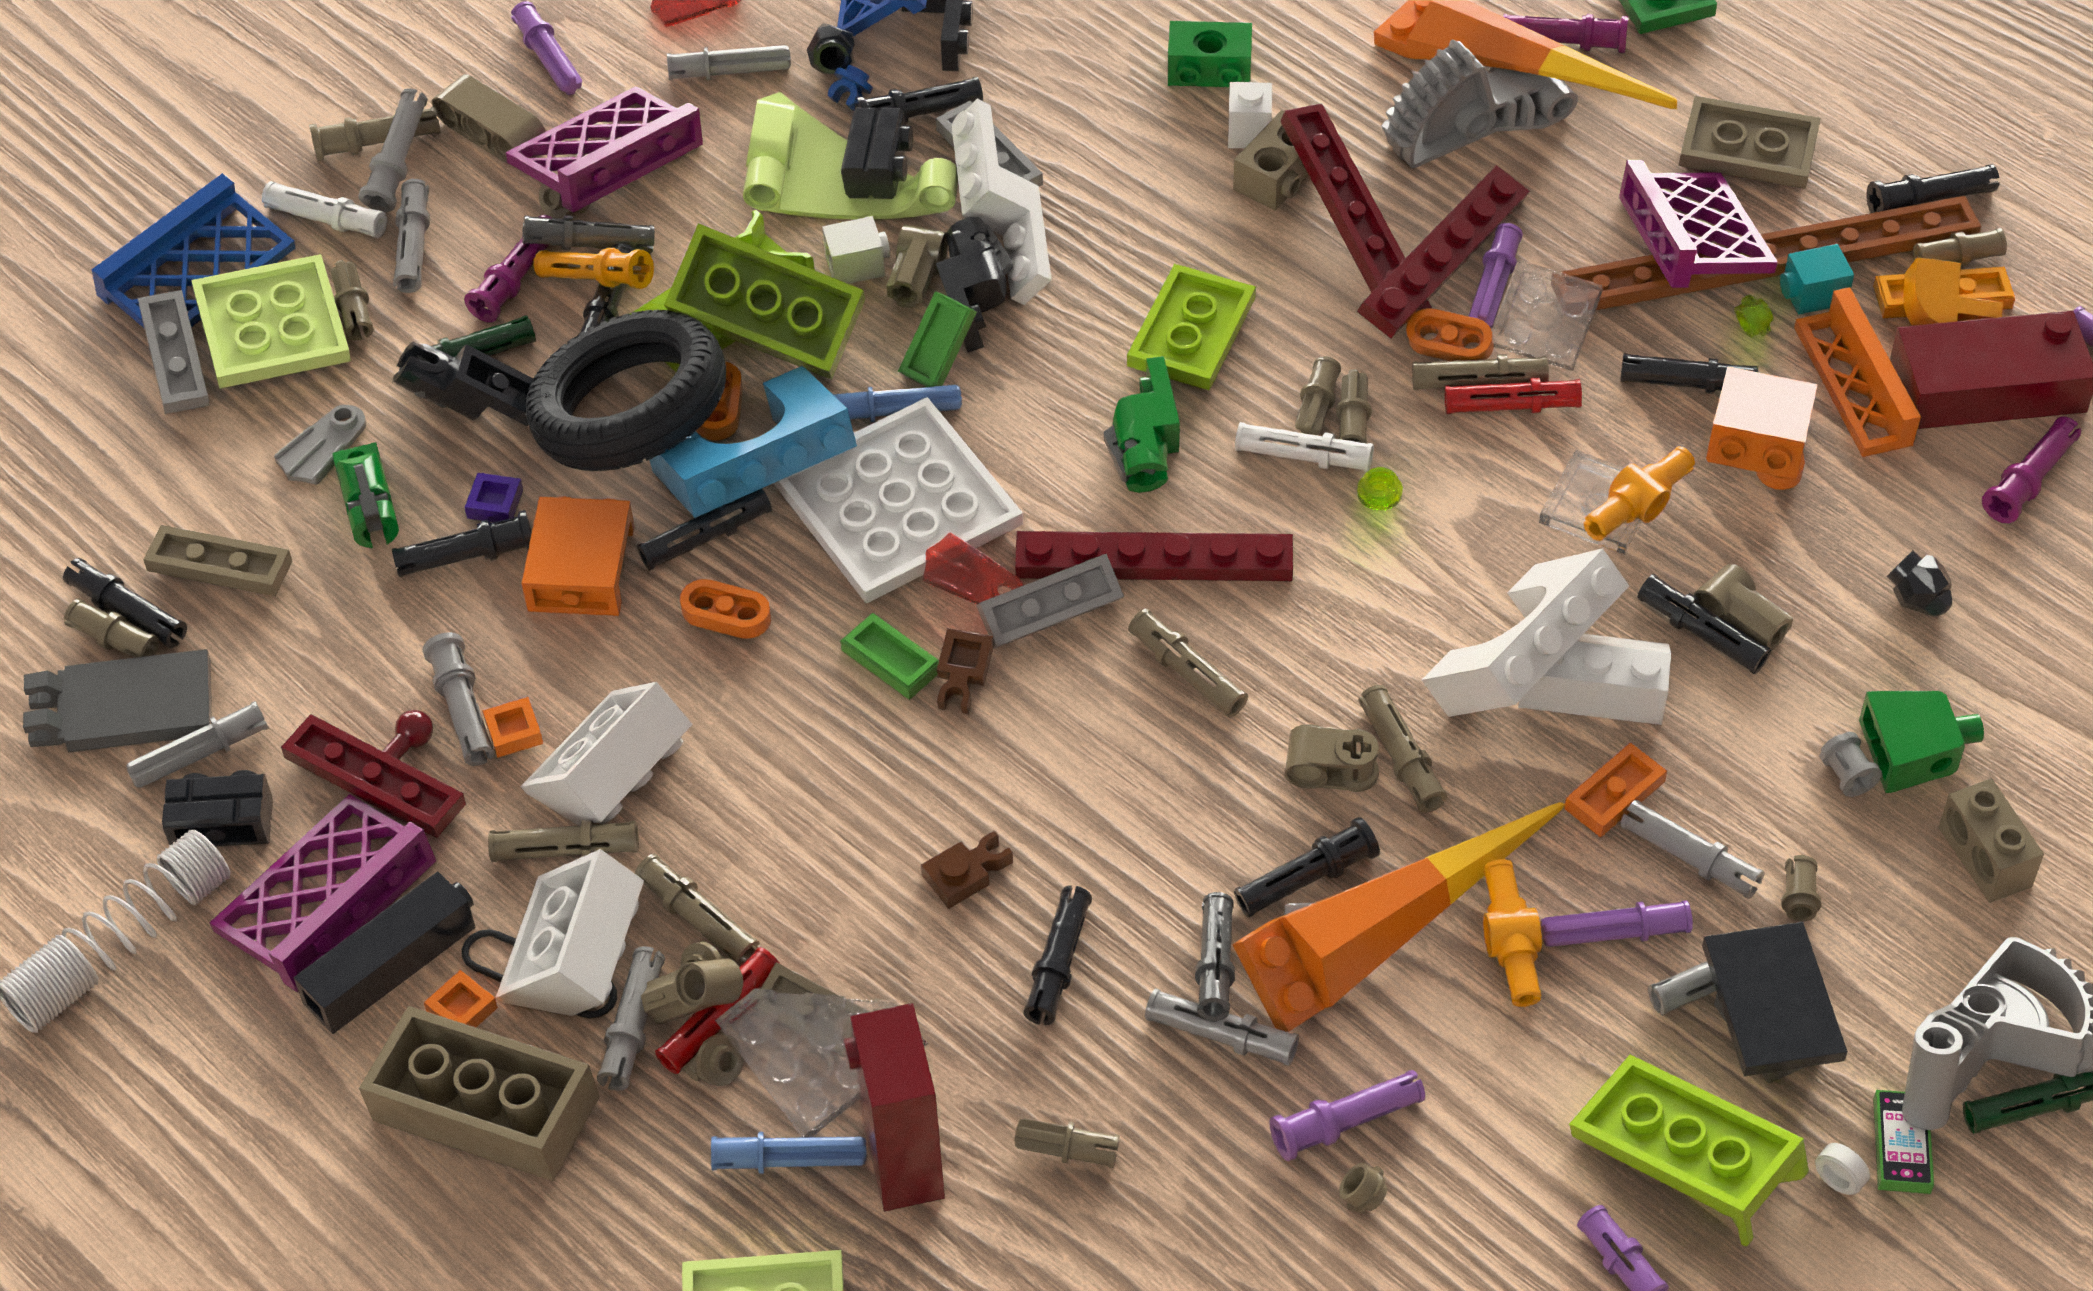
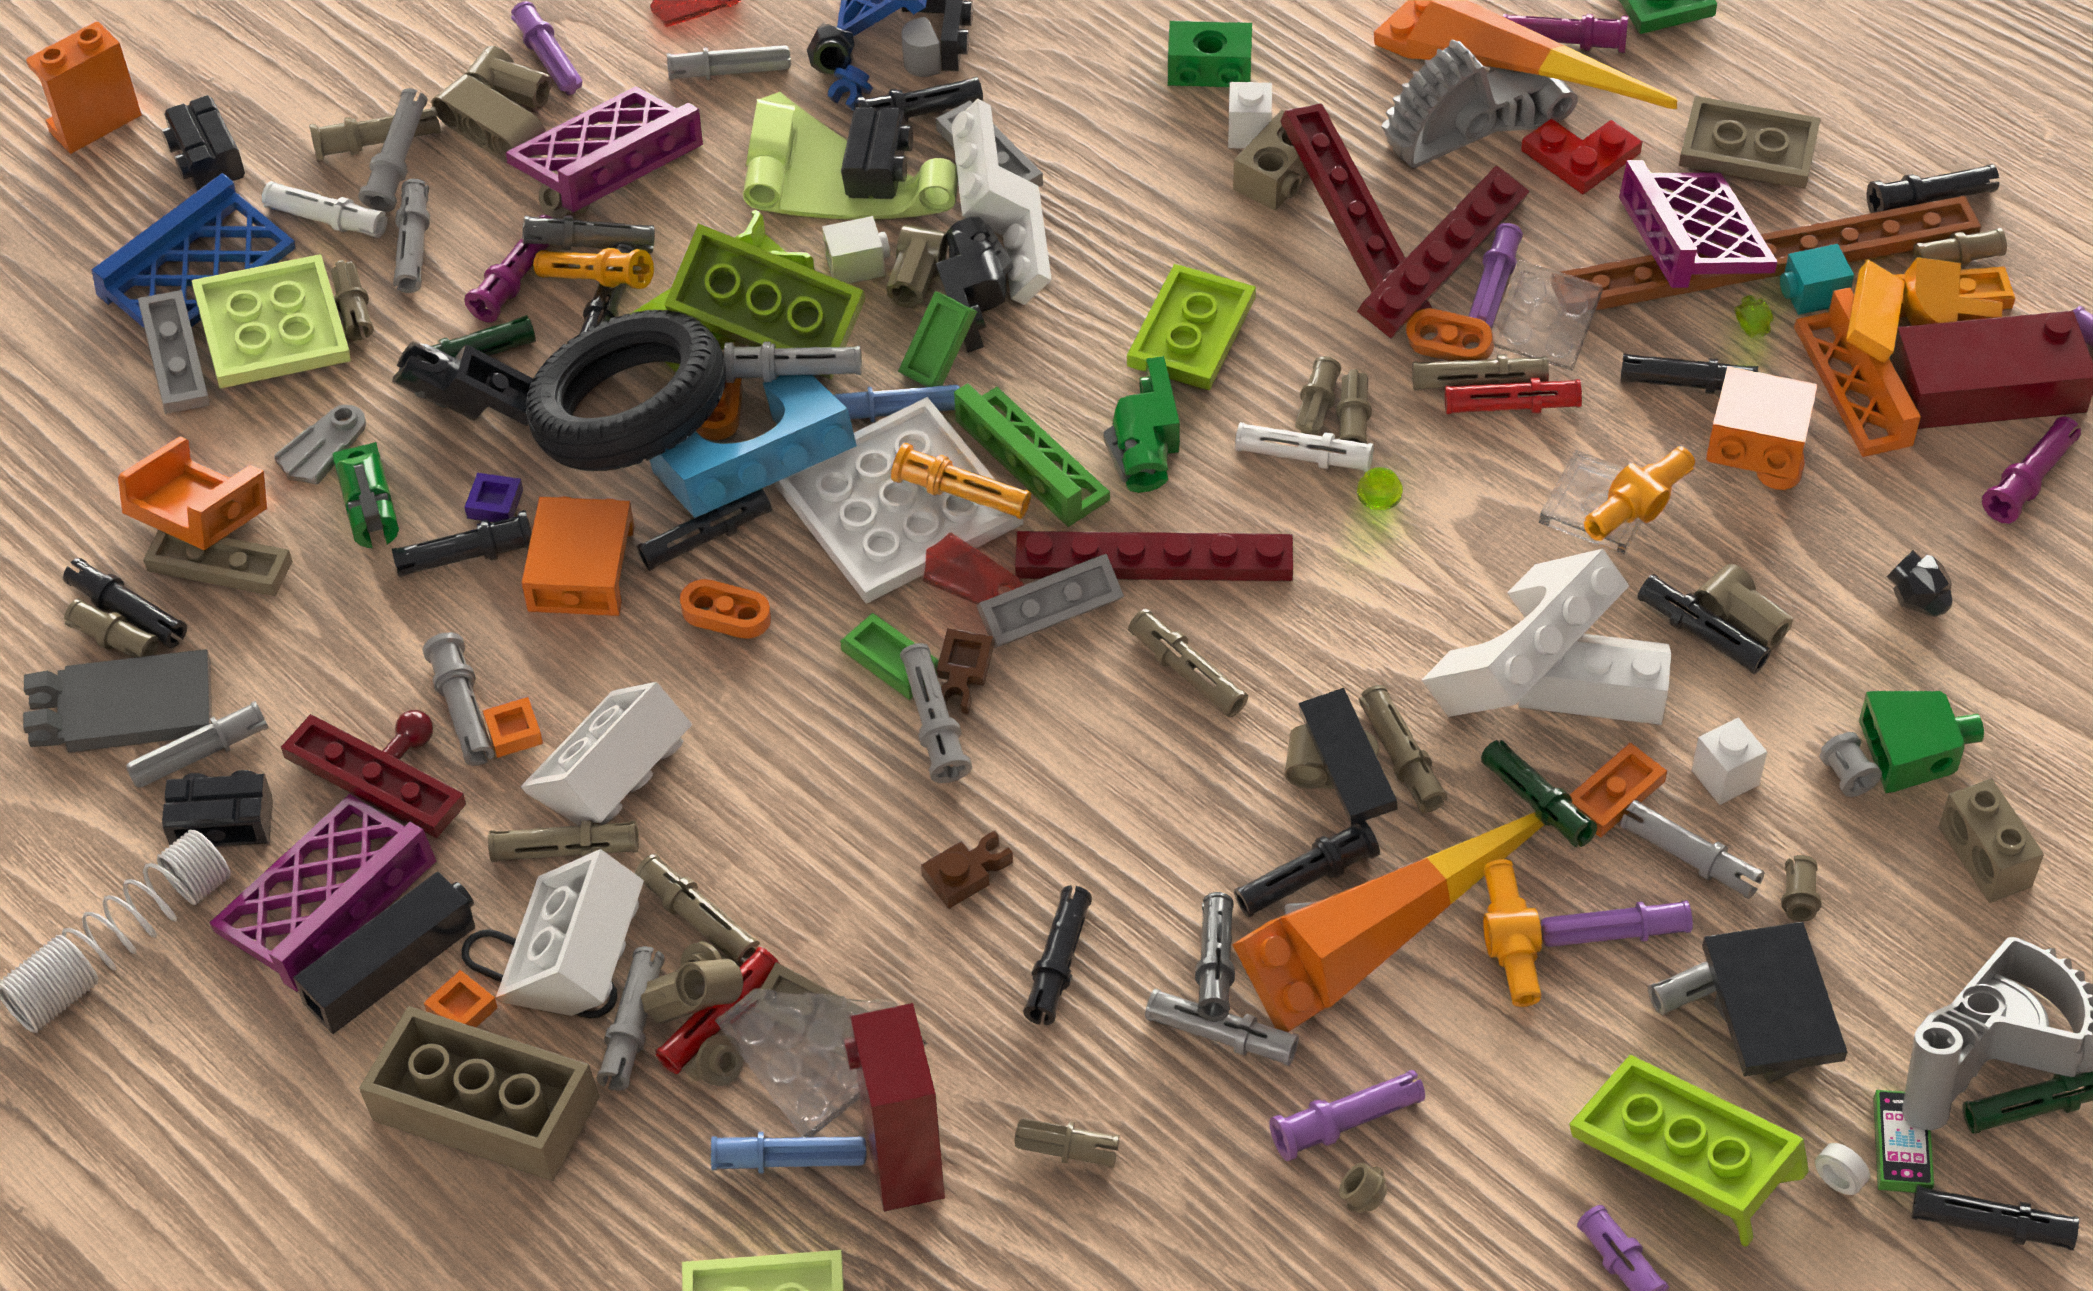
(85, 86): none -> orange panel
(189, 498): none -> orange panel
(202, 142): none -> black brick
(511, 80): none -> dark tan piece
(769, 361): none -> light grey pin
(920, 48): none -> light grey brick
(938, 730): none -> light grey pin
(941, 476): none -> light orange pin
(1026, 460): none -> bright green fence
(1348, 756): none -> black tile
(1551, 804): none -> dark green pin
(1581, 161): none -> red plate
(1729, 761): none -> white brick
(1875, 311): none -> light orange tile
(1996, 1218): none -> black pin

